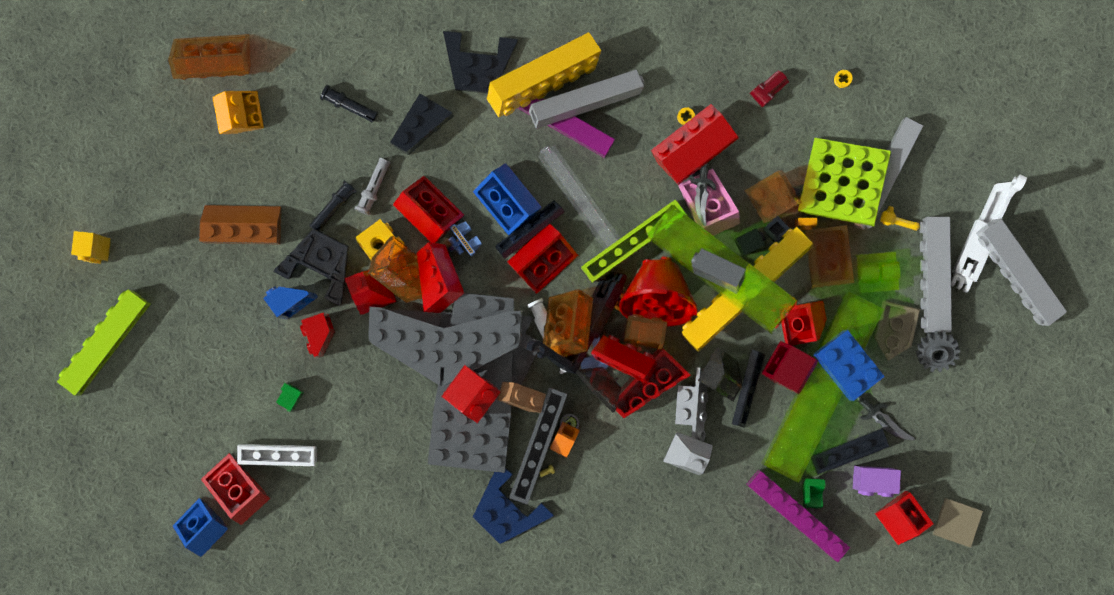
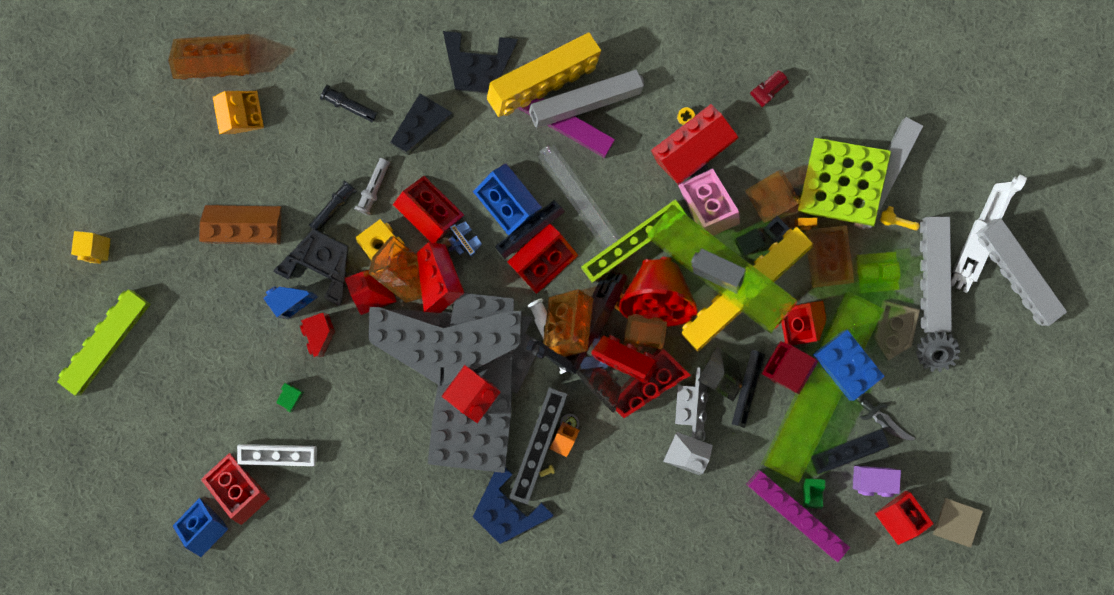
(521, 397): medium nougat brick -> none
(701, 192): piece -> none
(843, 84): yellow bush -> none

